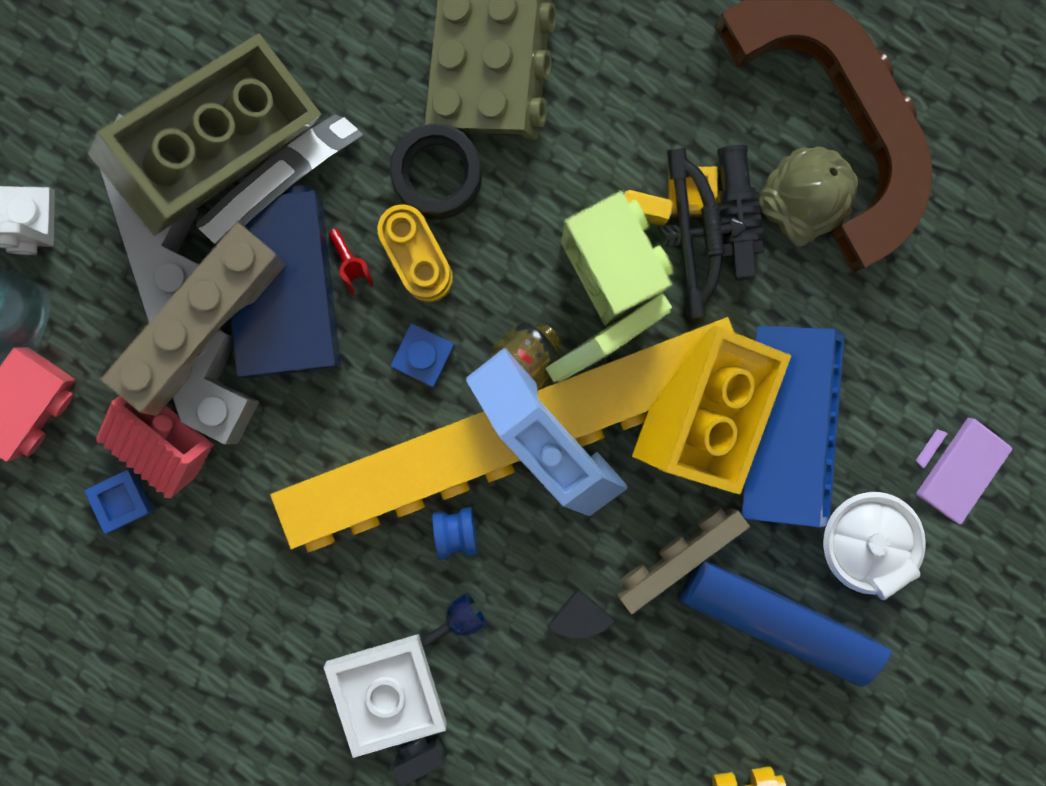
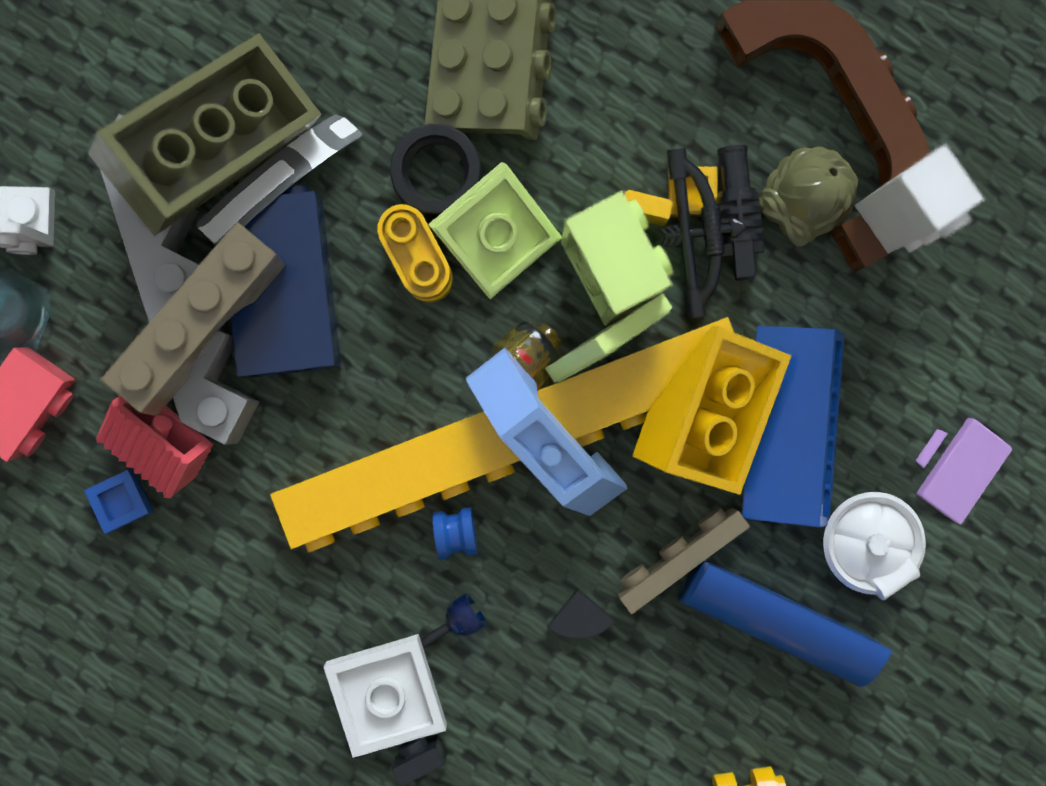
(351, 266): red hand -> none
(422, 355): blue plate -> none
(495, 230): none -> yellowish green tile
(921, 203): none -> white brick

